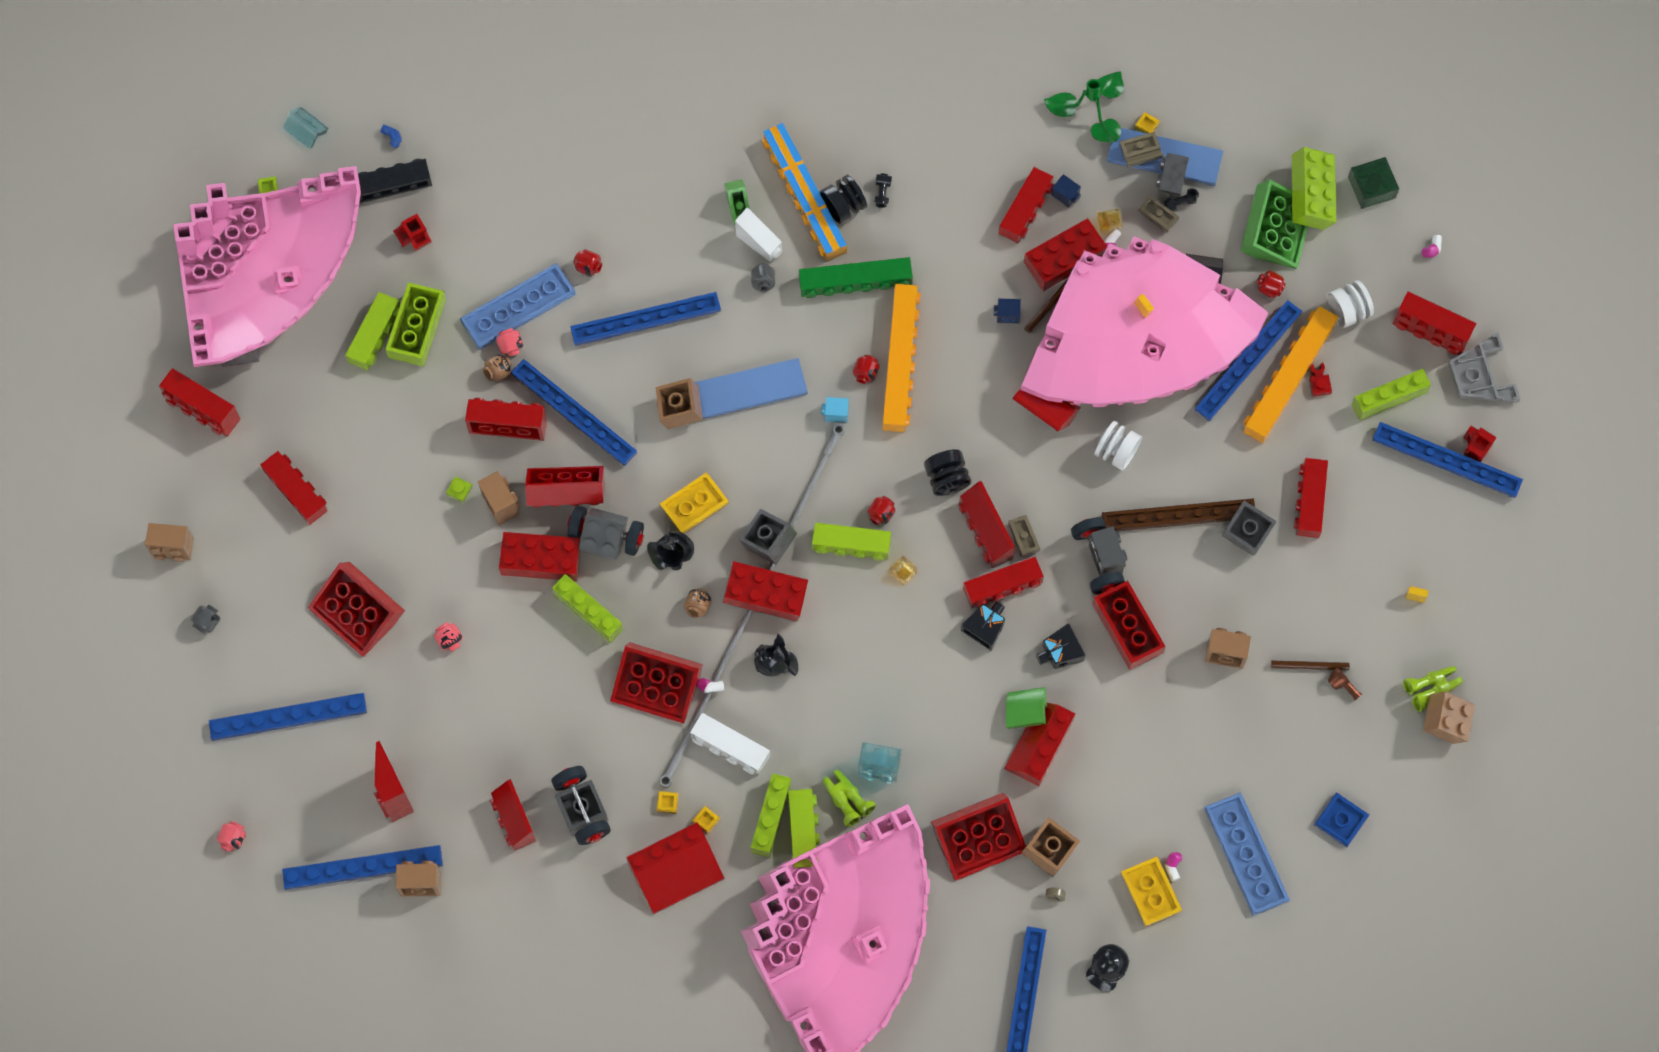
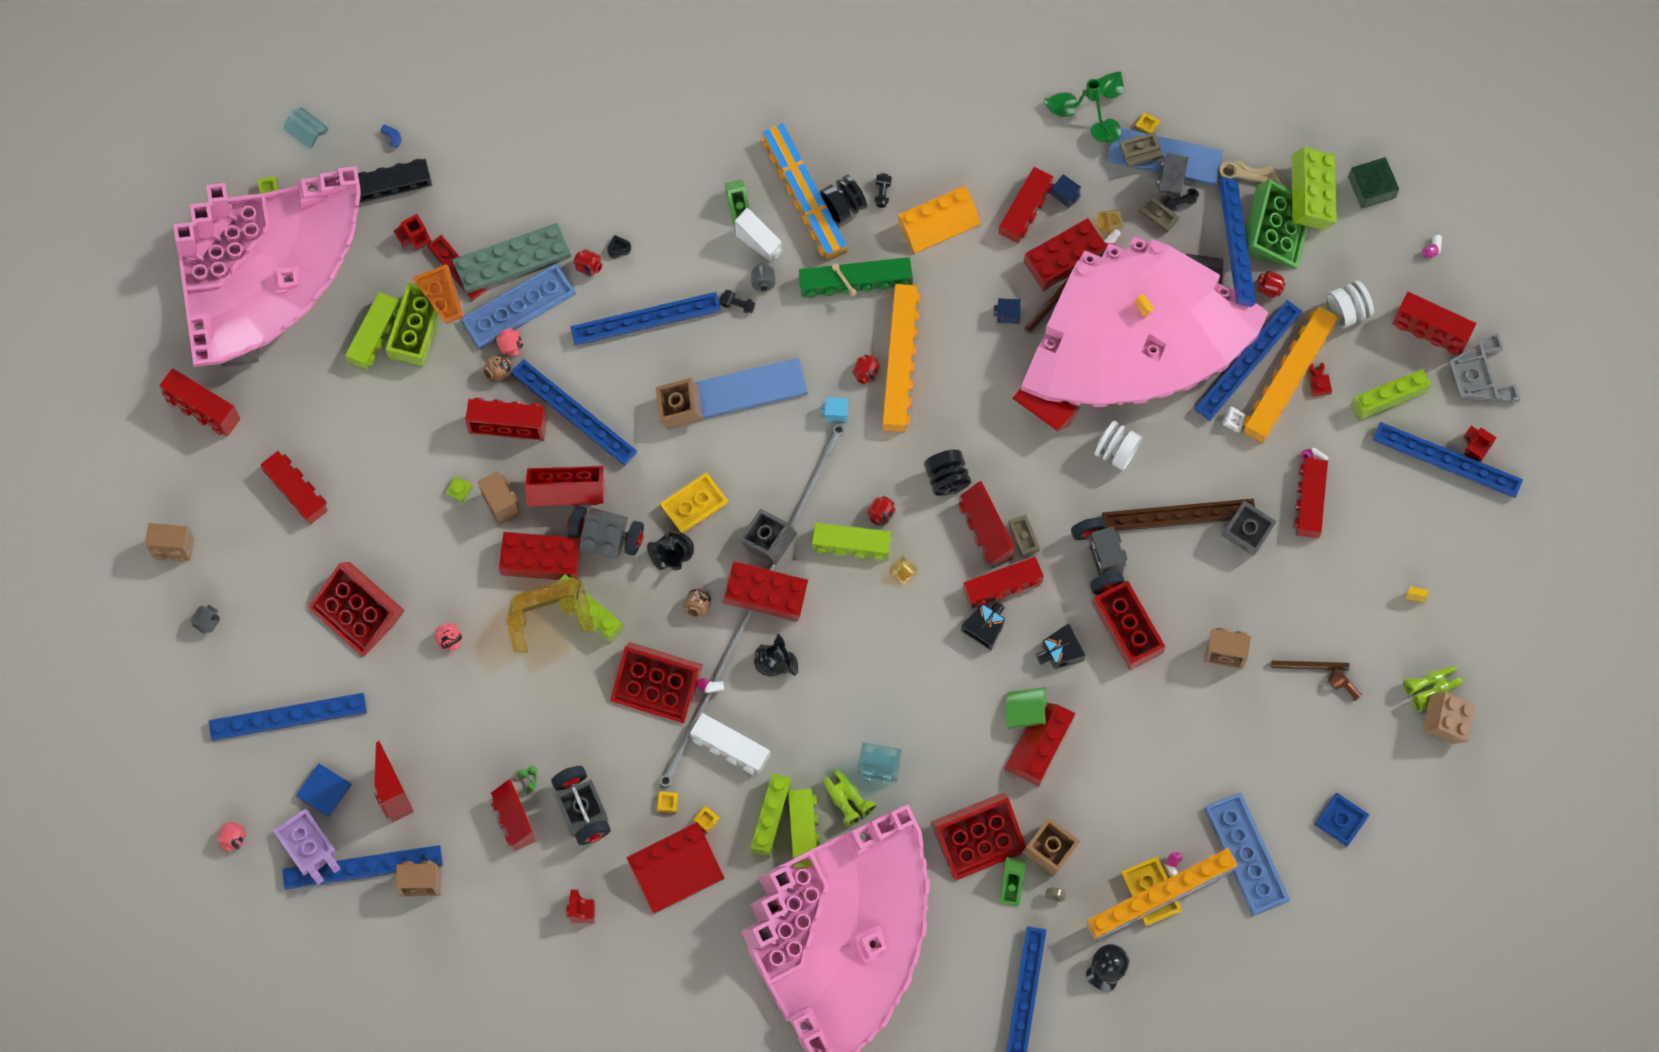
(307, 845): none -> lavender tile
(324, 790): none -> blue tile
(441, 292): none -> orange wing
(444, 254): none -> red tile
(511, 258): none -> sand green plate
(522, 773): none -> bright green piece
(569, 595): none -> clear yellow windscreen
(580, 909): none -> red brick
(618, 247): none -> black tile
(728, 298): none -> black bar
(835, 267): none -> tan hinge
(939, 219): none -> light orange slope
(1012, 881): none -> bright green slope
(1161, 894): none -> light orange brick
(1234, 419): none -> white tile
(1237, 242): none -> blue plate
(1244, 172): none -> tan piece
(1313, 453): none -> arm

